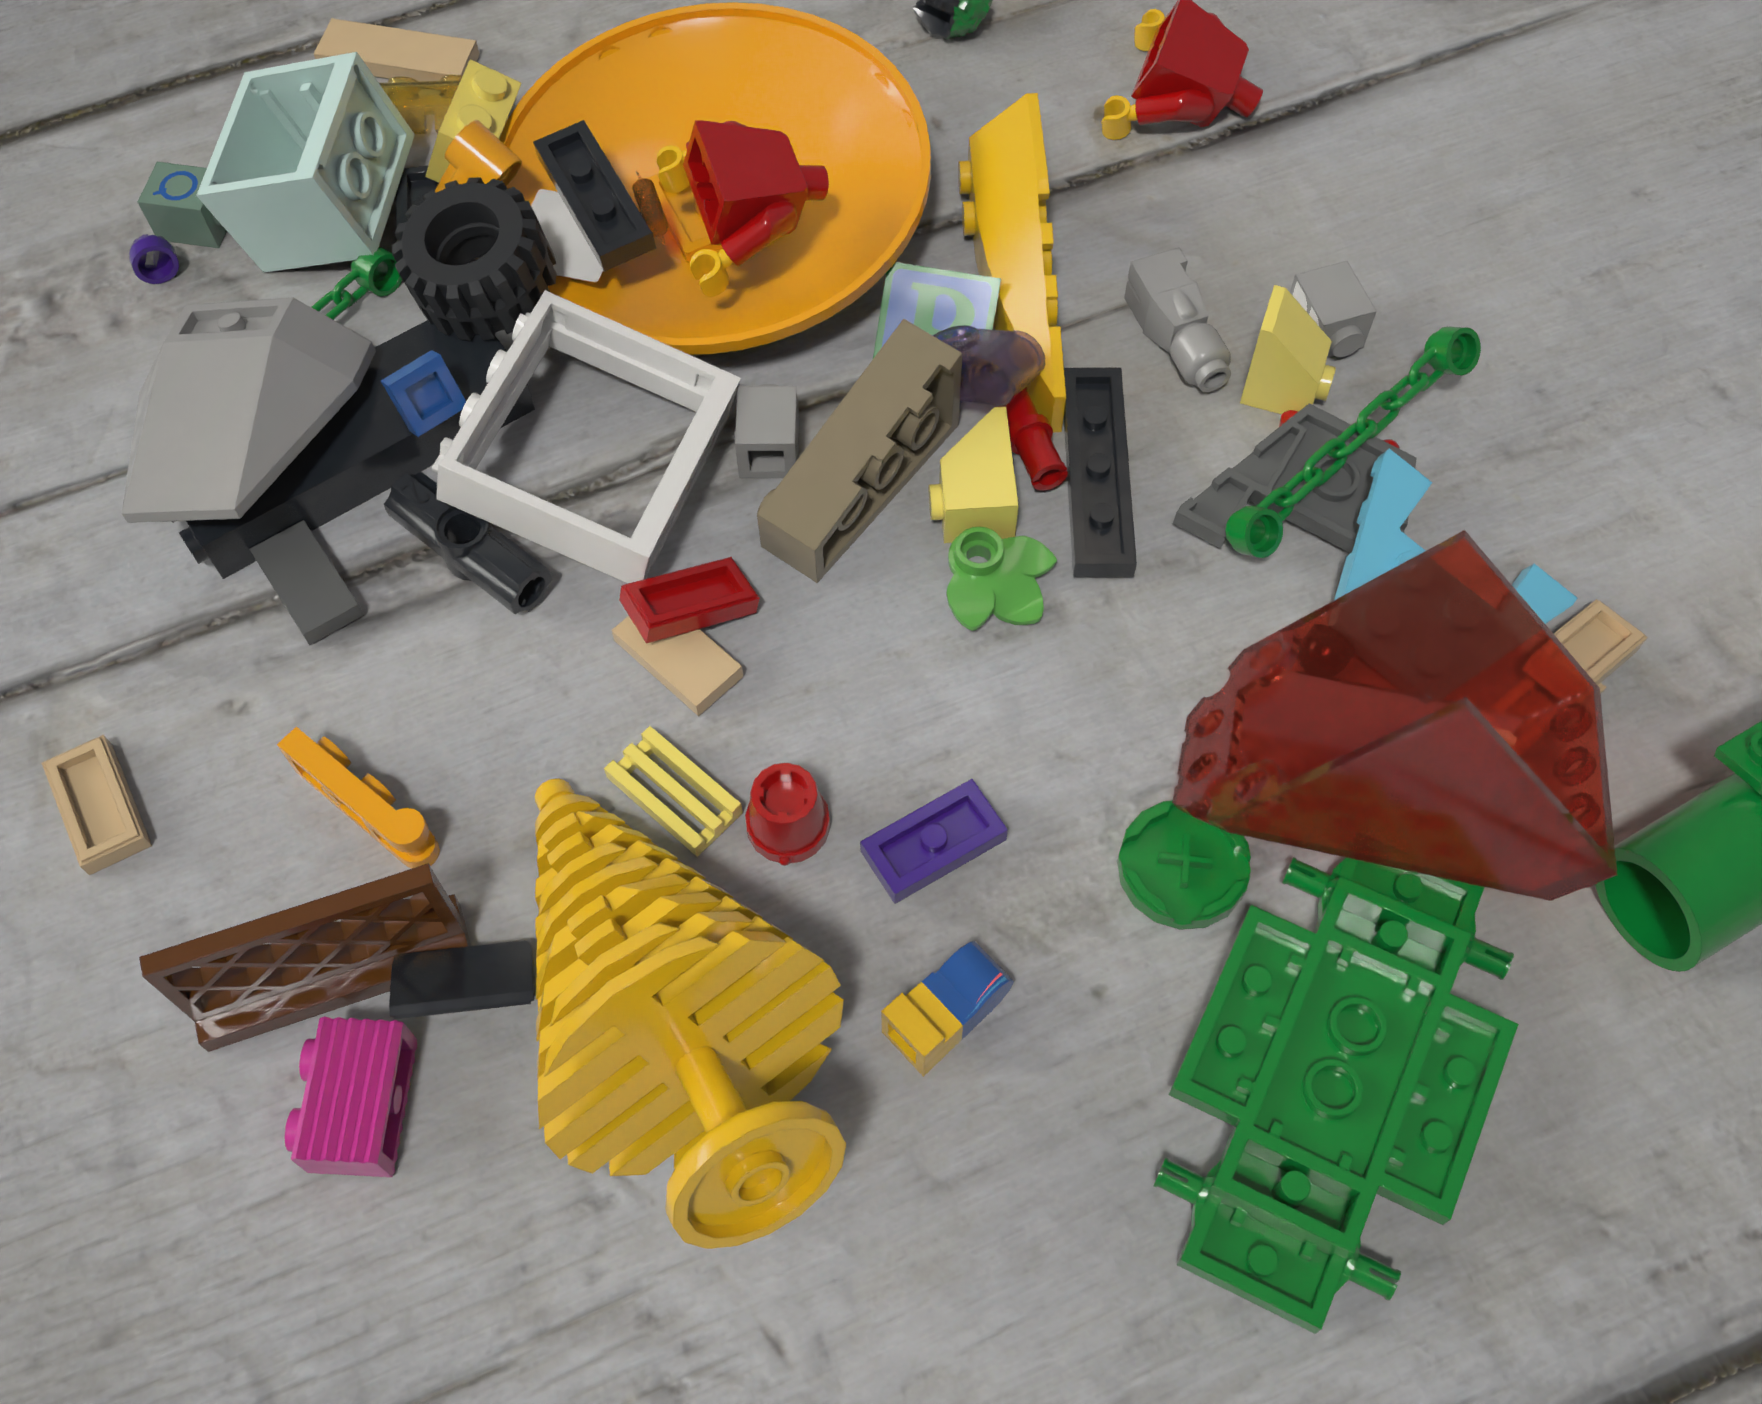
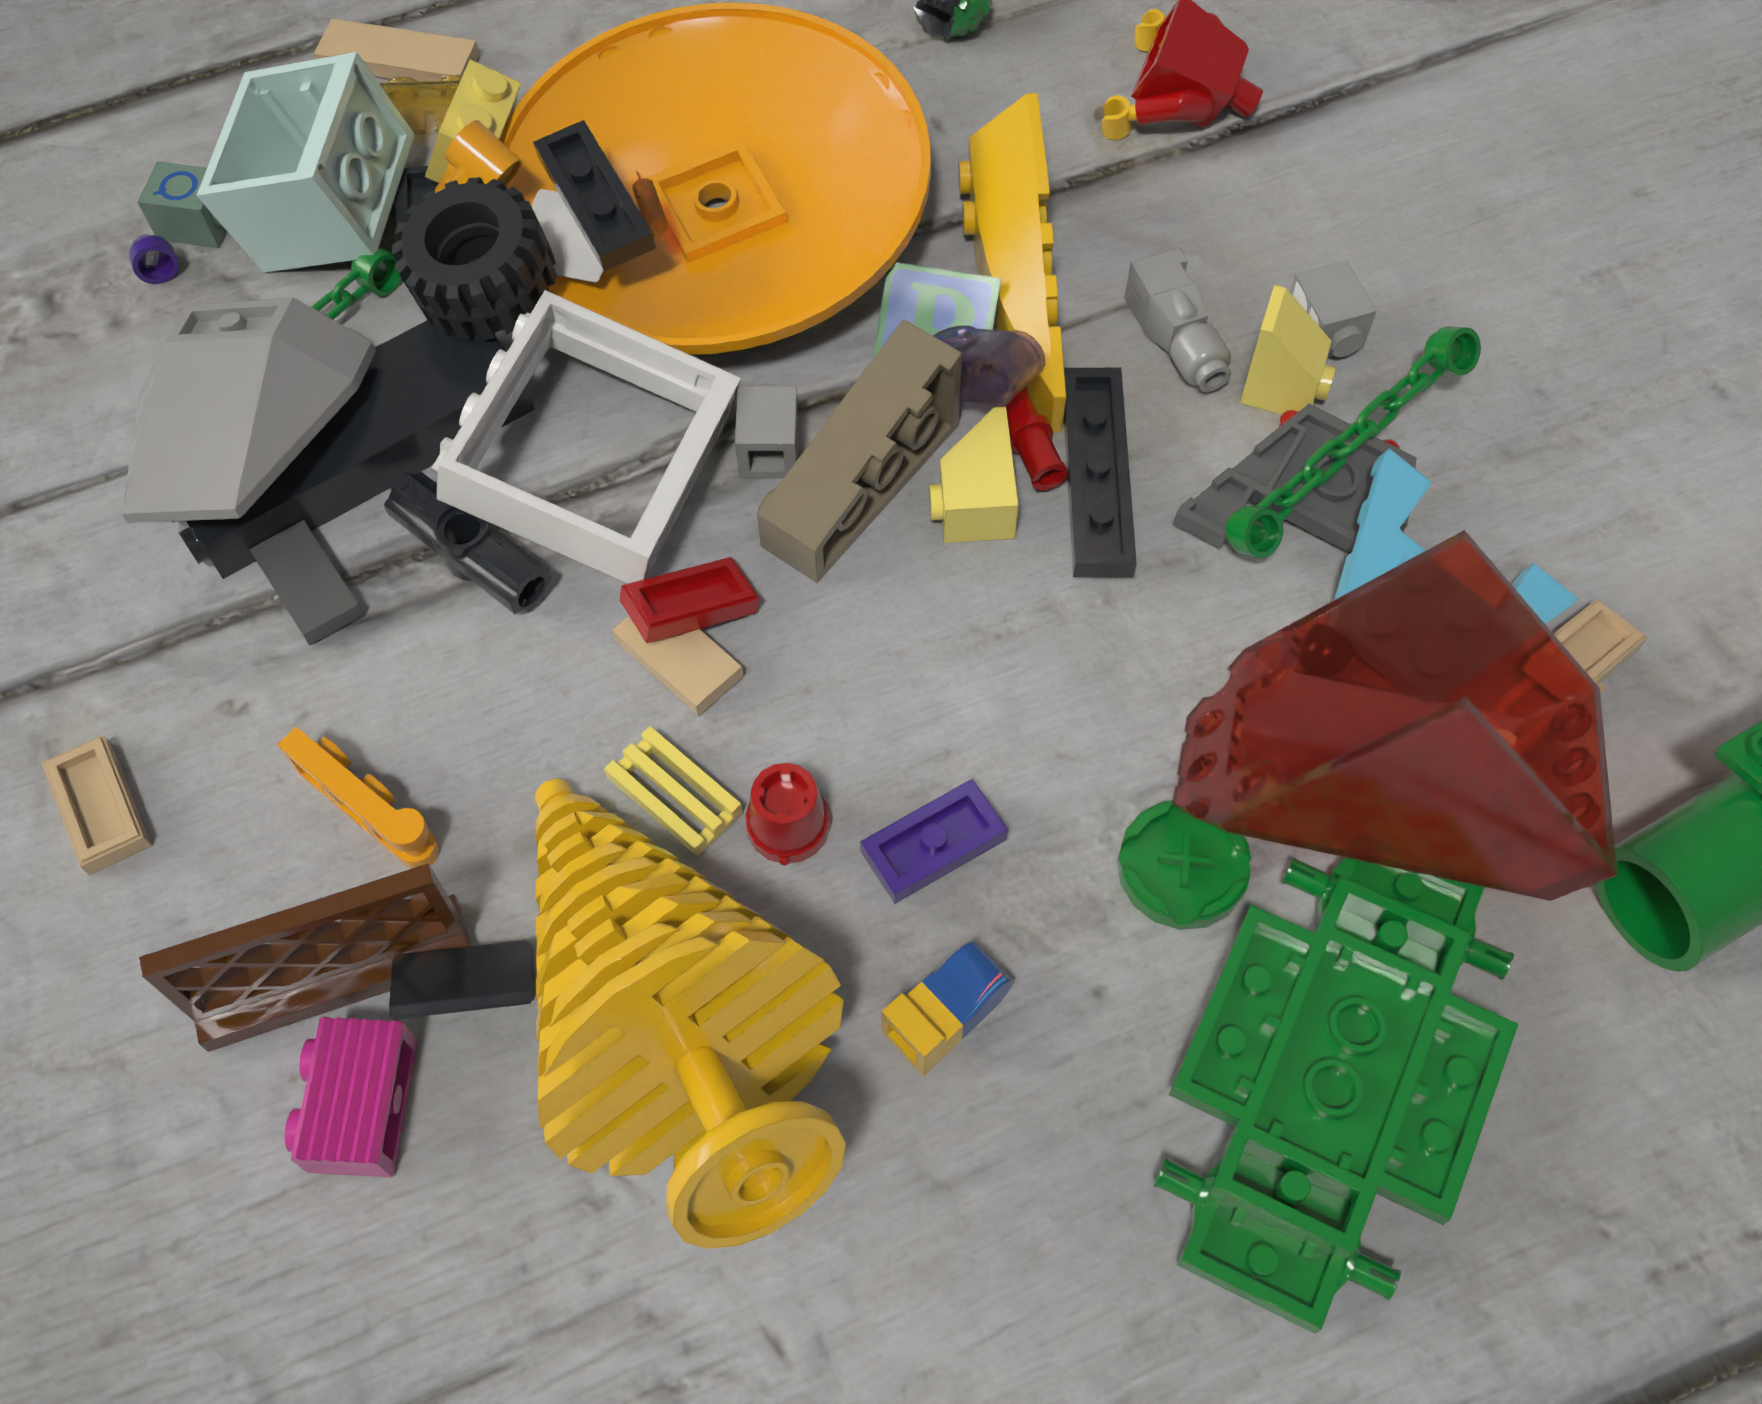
(424, 393): blue tile -> none
(744, 189): red torso -> none
(1000, 585): bright green plate -> none

